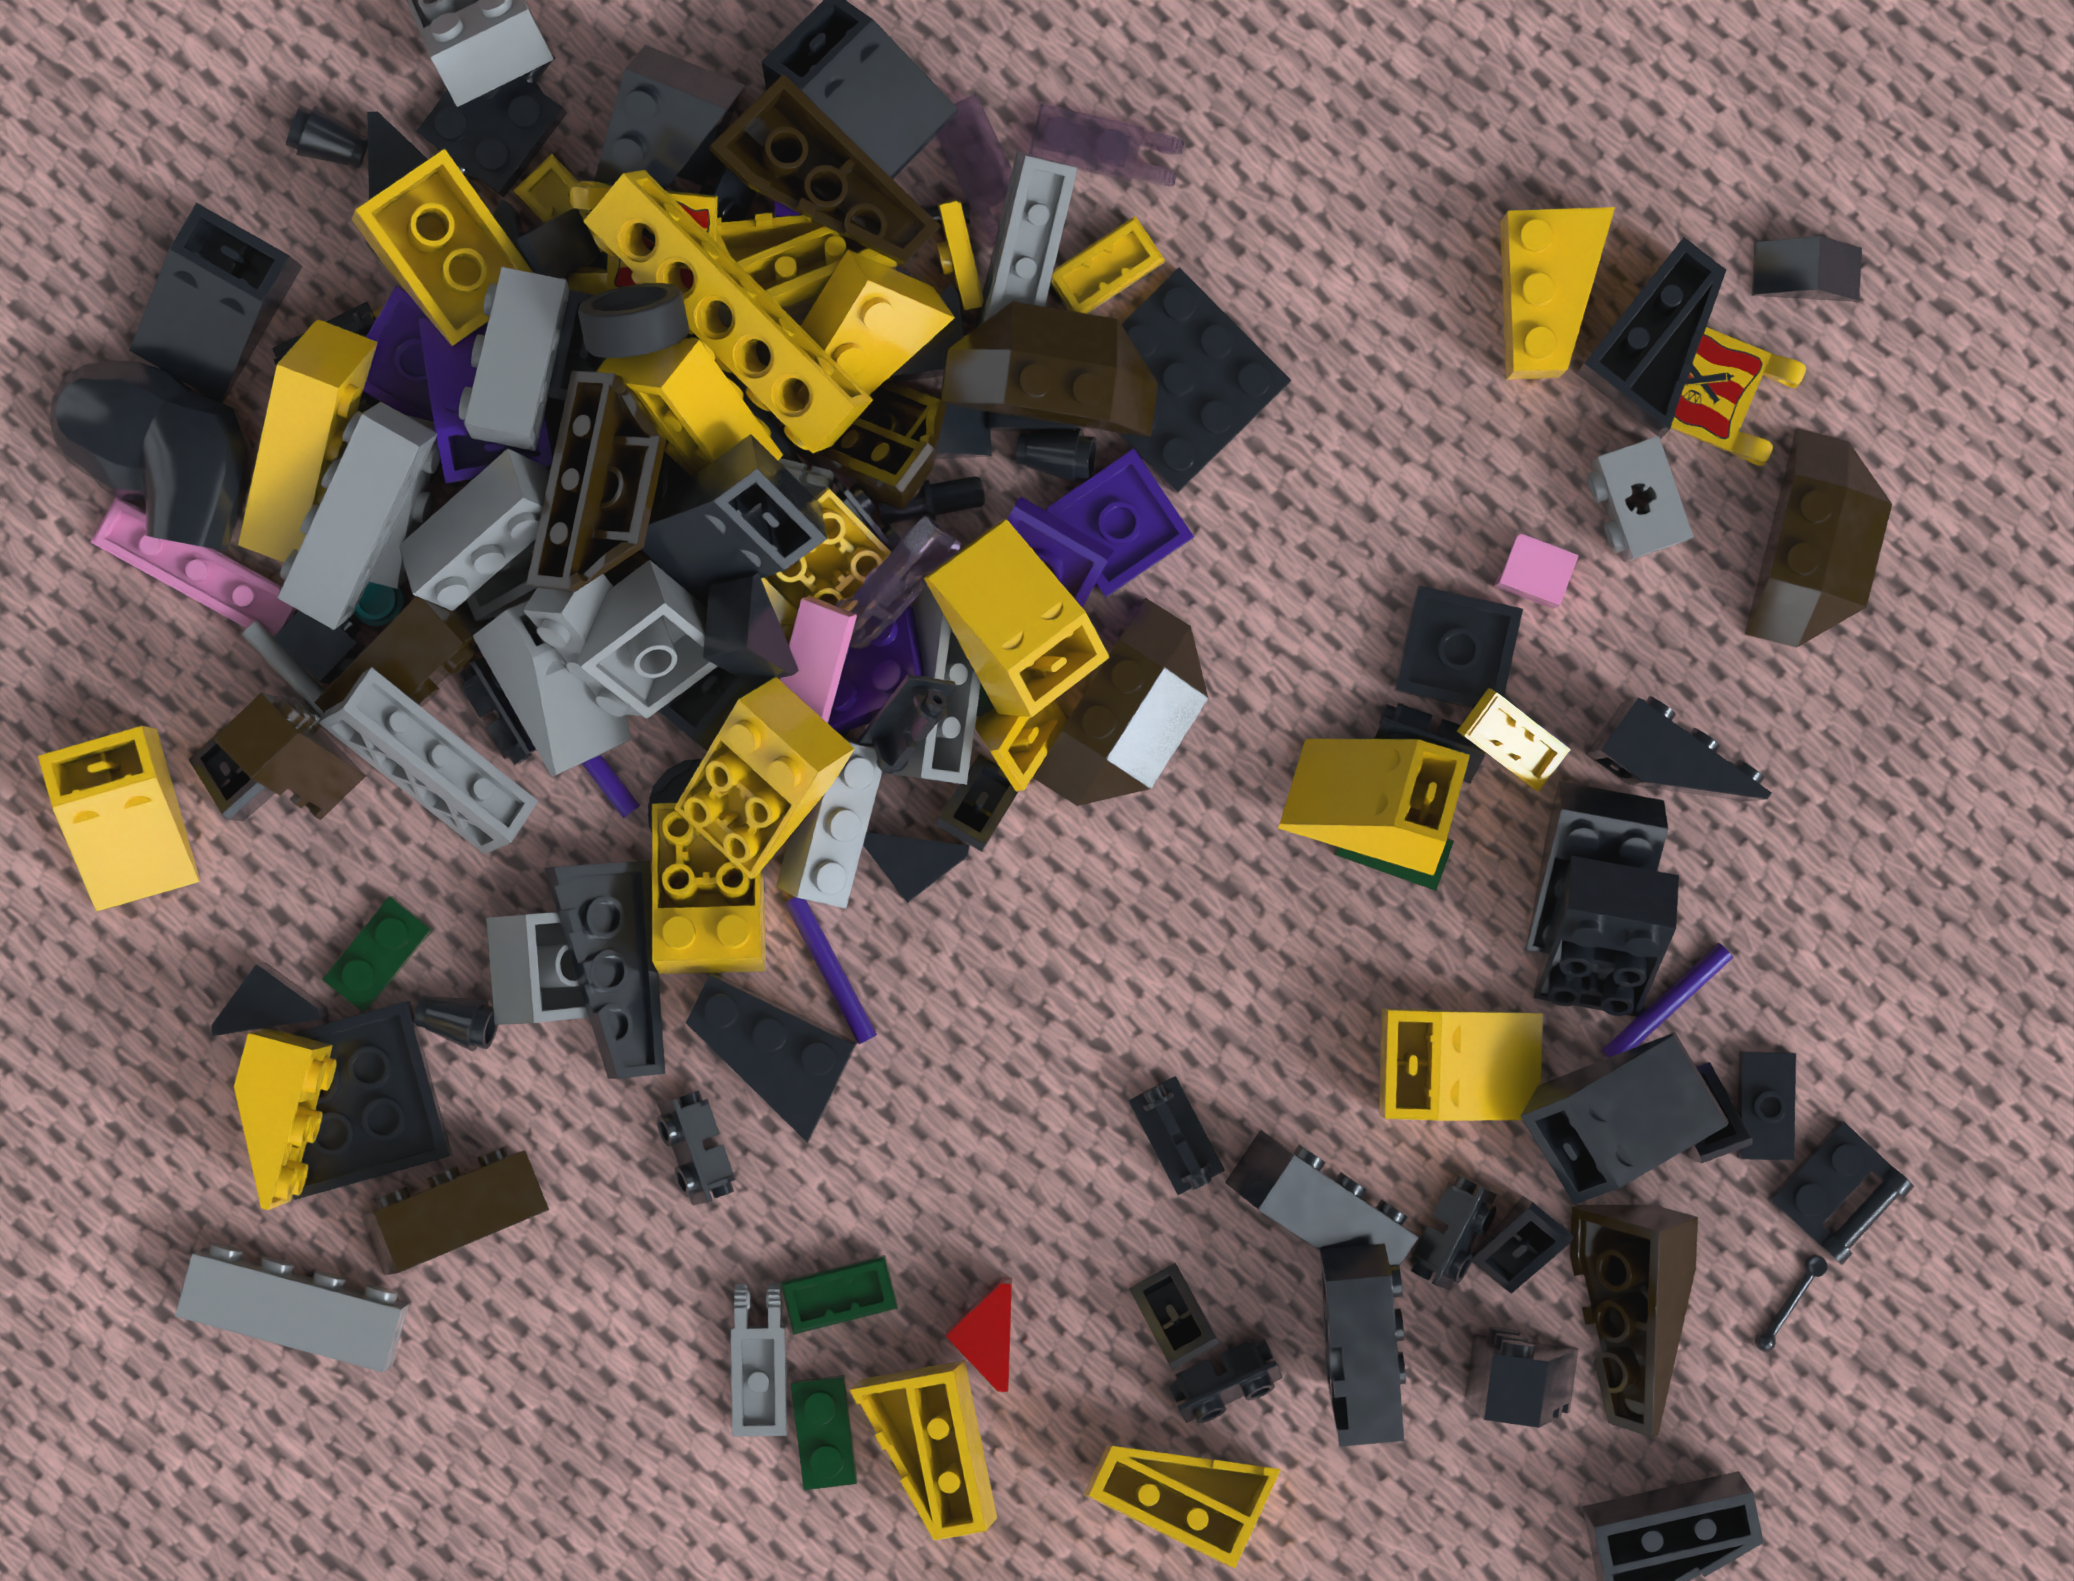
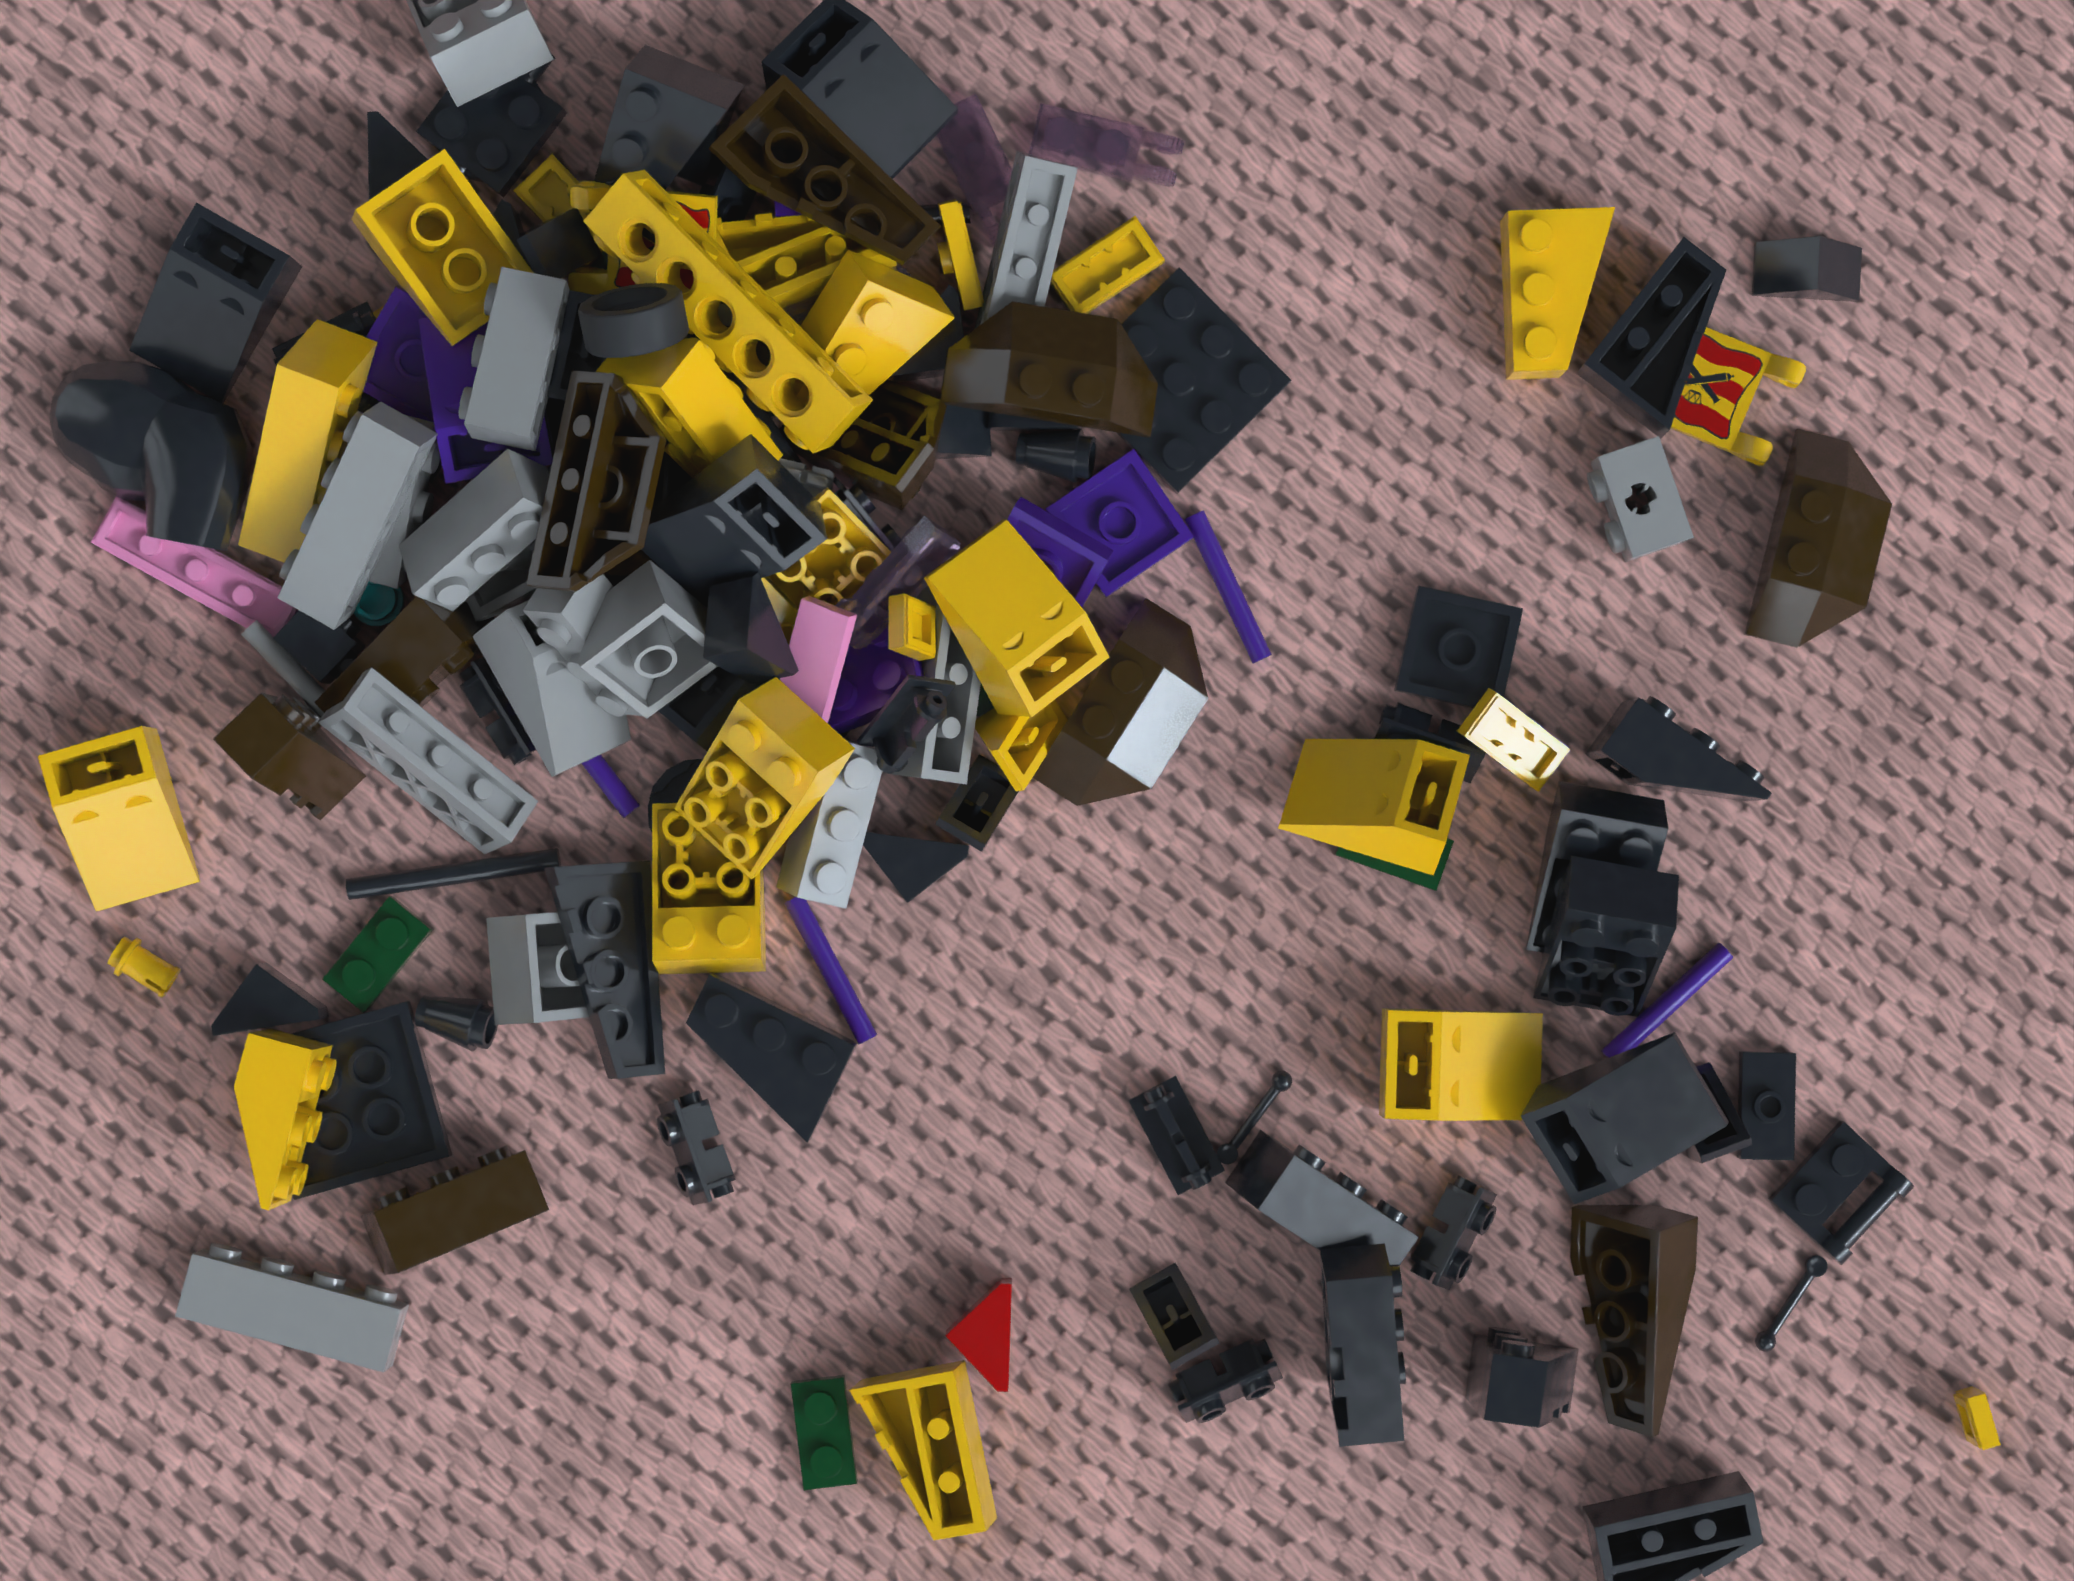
(143, 966): none -> yellow pin
(227, 783): black slope -> none
(325, 138): black cone -> none
(452, 874): none -> black bar
(758, 1367): light grey hinge -> none
(839, 1294): dark green plate -> none
(912, 627): none -> yellow tile
(937, 499): black axle -> none
(1185, 1497): yellow wedge -> none
(1228, 587): none -> dark purple bar
(1228, 1152): none -> black hinge
(1521, 1245): black slope -> none
(1537, 571): bright pink panel -> none
(1976, 1418): none -> yellow tile

